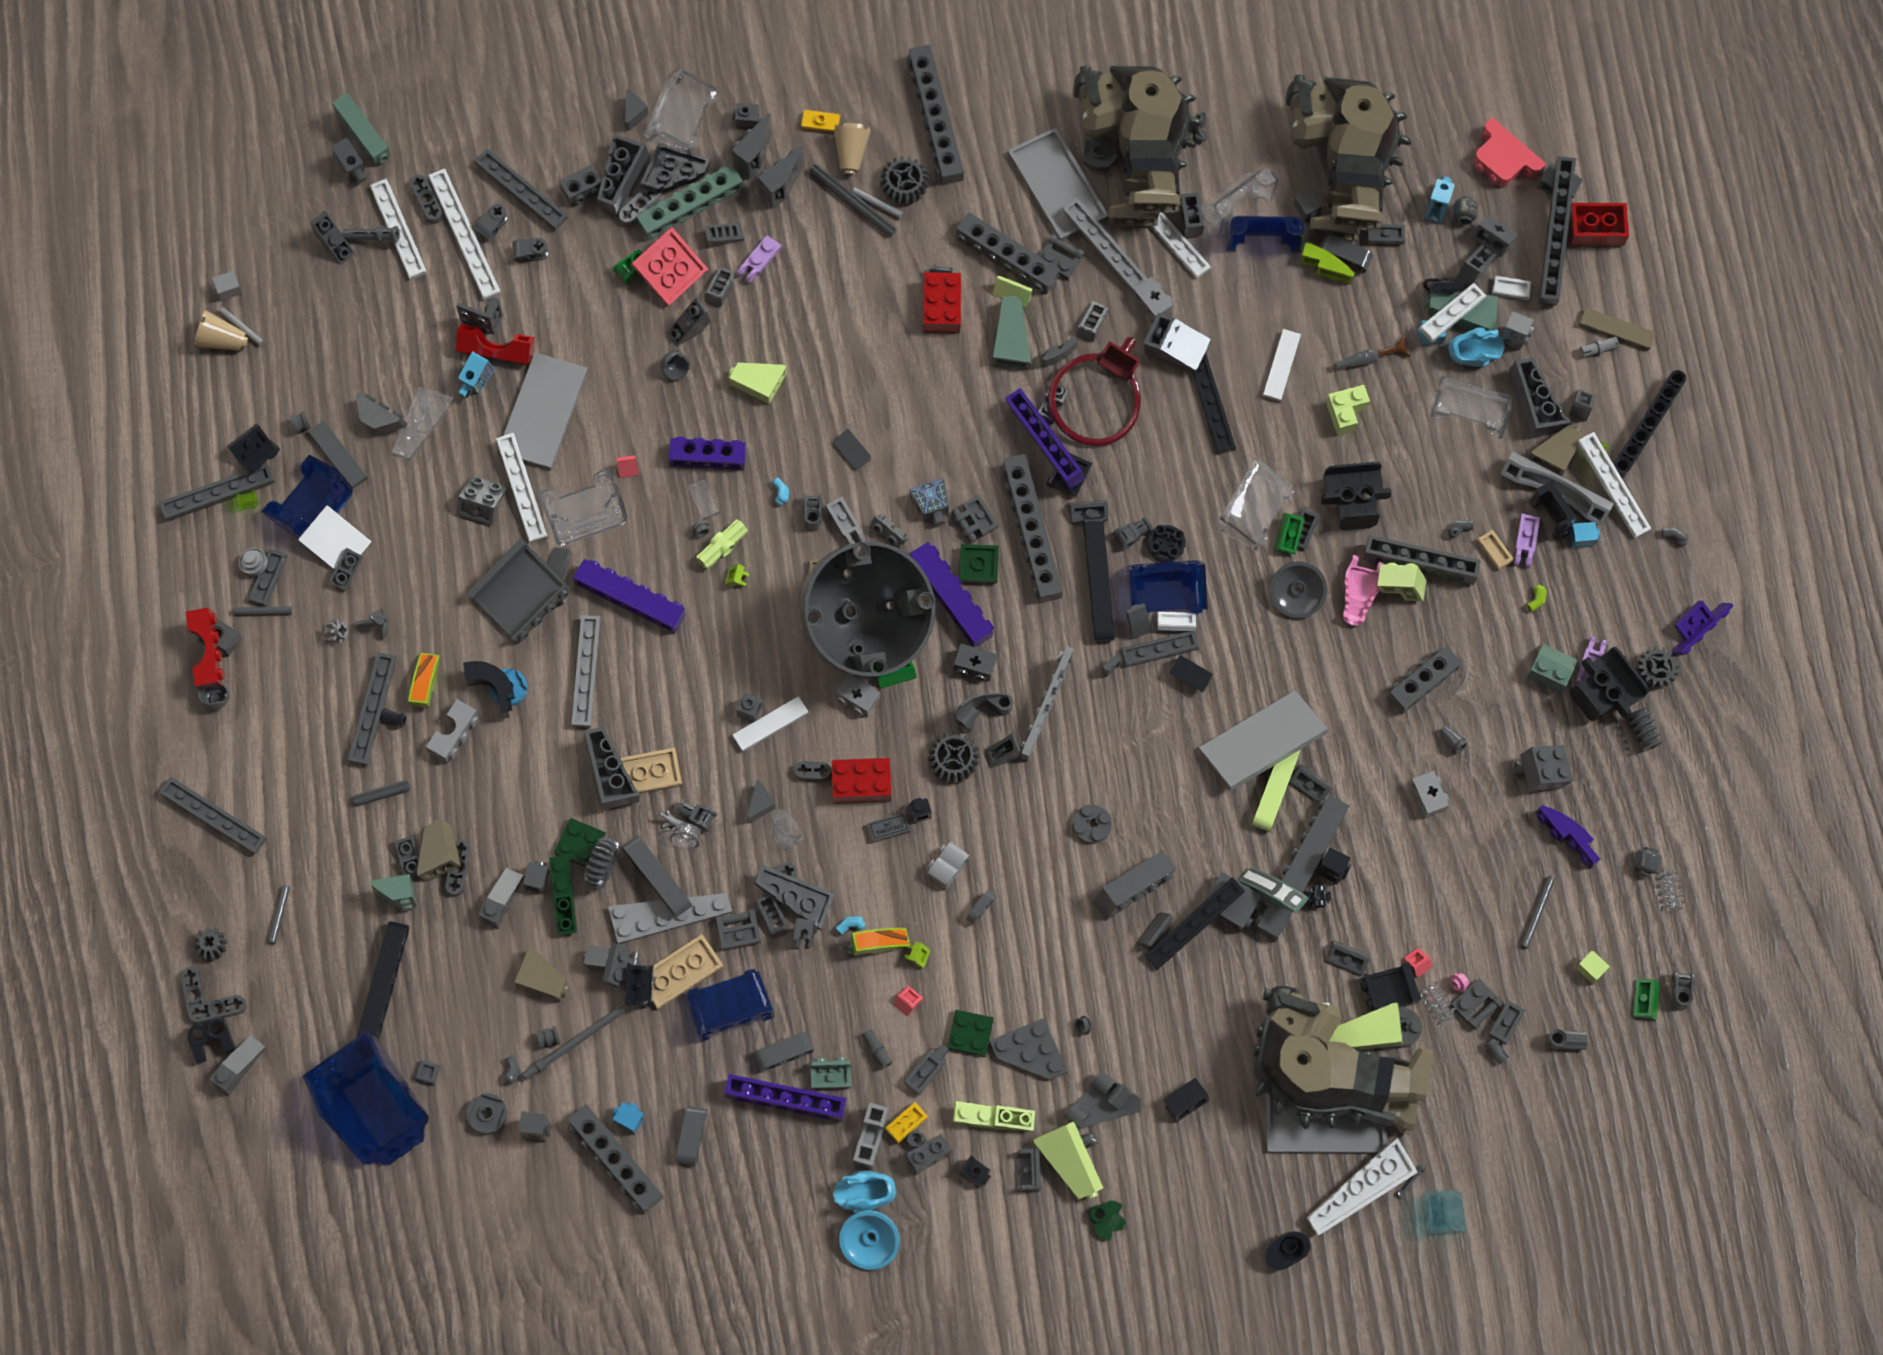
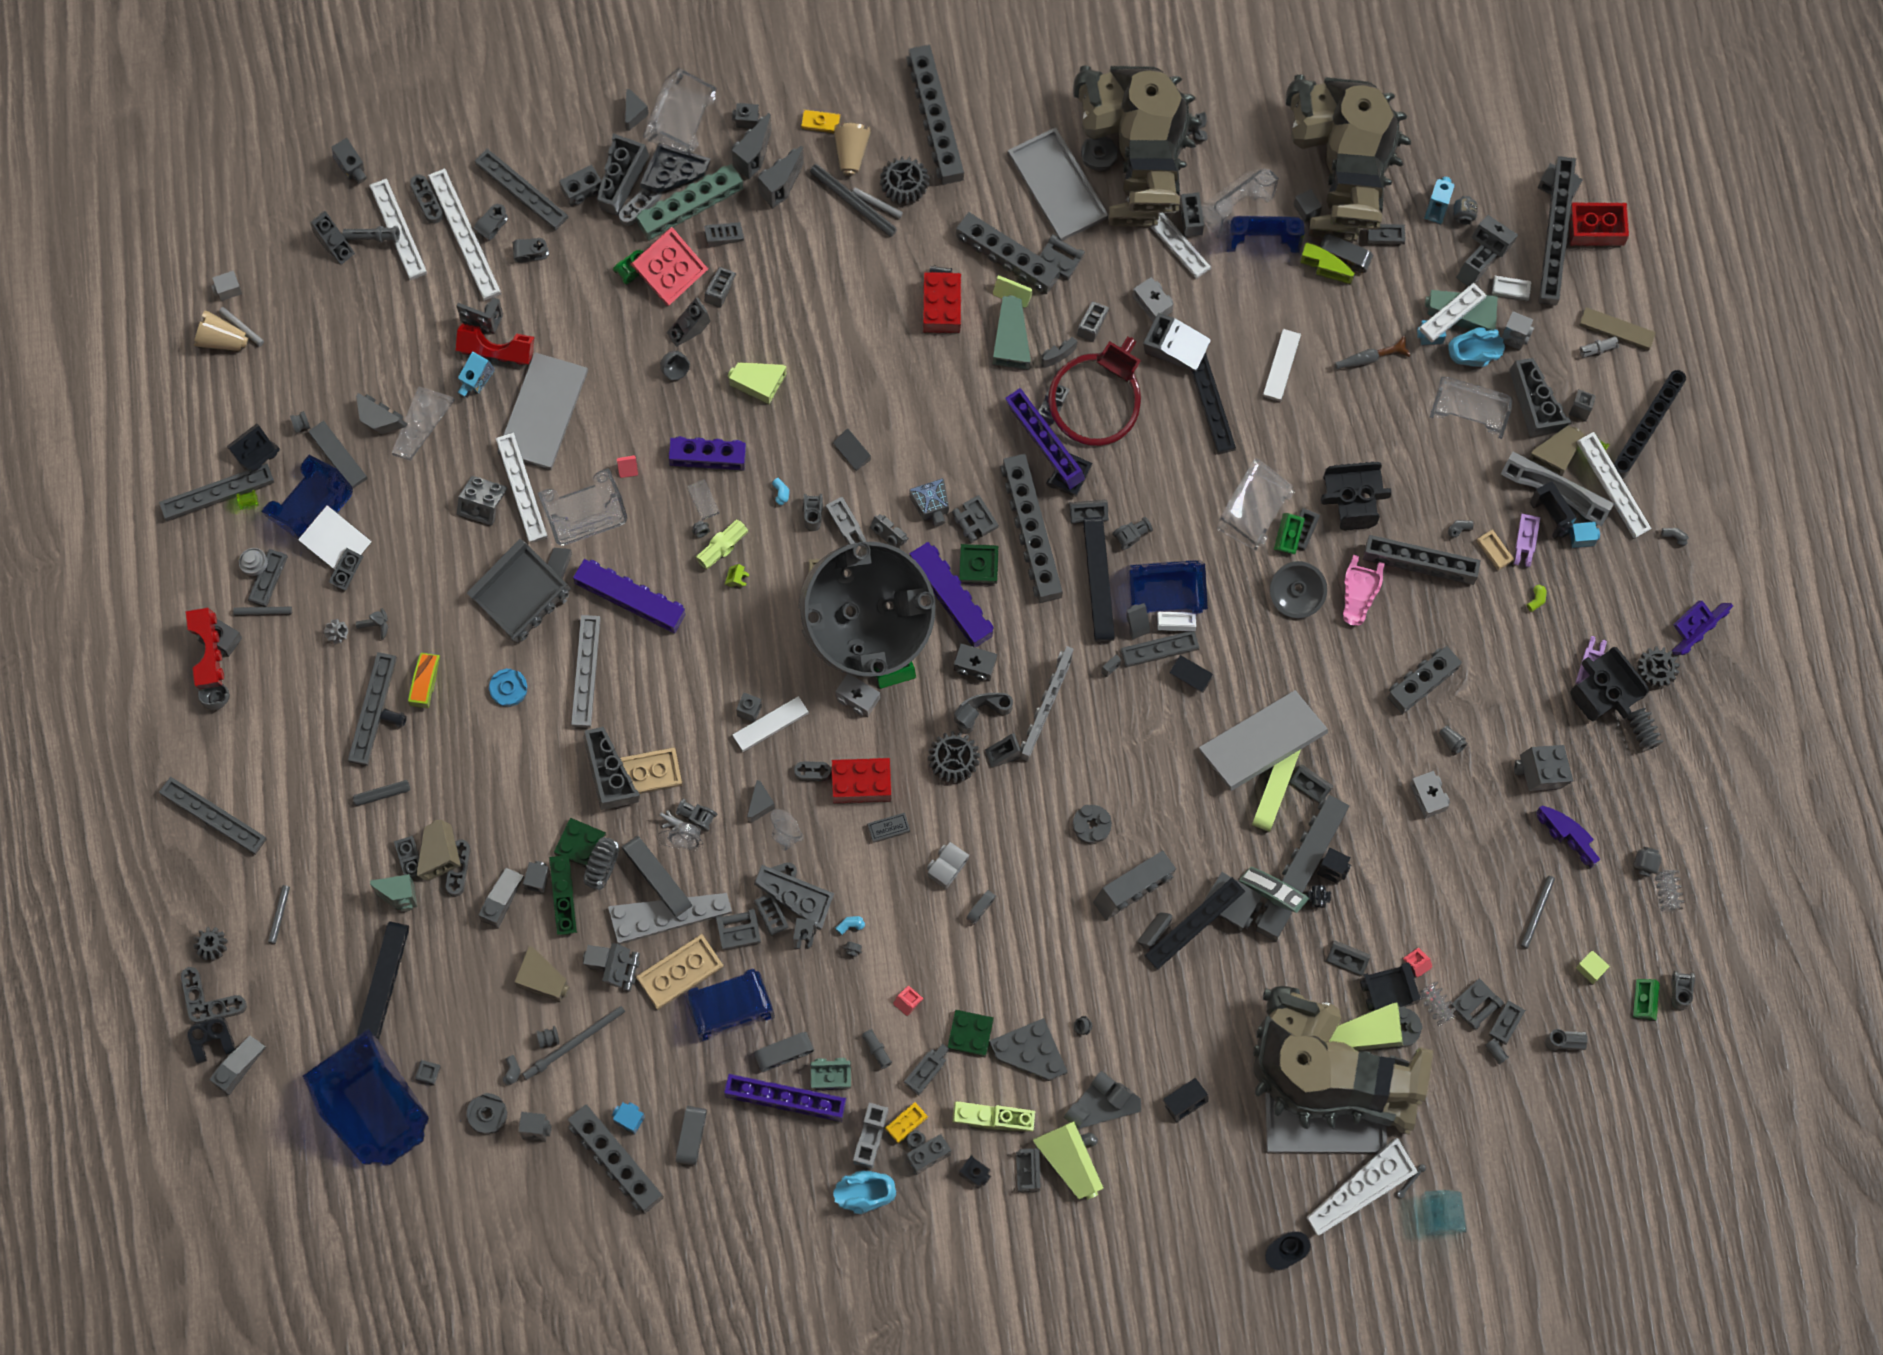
(360, 129): sand green slope -> none
(446, 746): light grey arch -> none
(487, 674): black arch -> none
(639, 985): black hinge -> none
(759, 258): lavender hinge -> none
(867, 1251): medium azure dish -> none
(879, 940): slope -> none
(918, 954): lime tile -> none
(919, 810): black brick -> none
(1104, 244): light grey plate -> none
(1110, 1220): dark green plate -> none
(1166, 543): black tile -> none
(1344, 405): yellowish green brick -> none
(1402, 579): yellowish green brick -> none
(1437, 284): black plate -> none
(1459, 982): bright pink plate -> none
(1505, 156): coral brick -> none
(1552, 668): sand green slope -> none

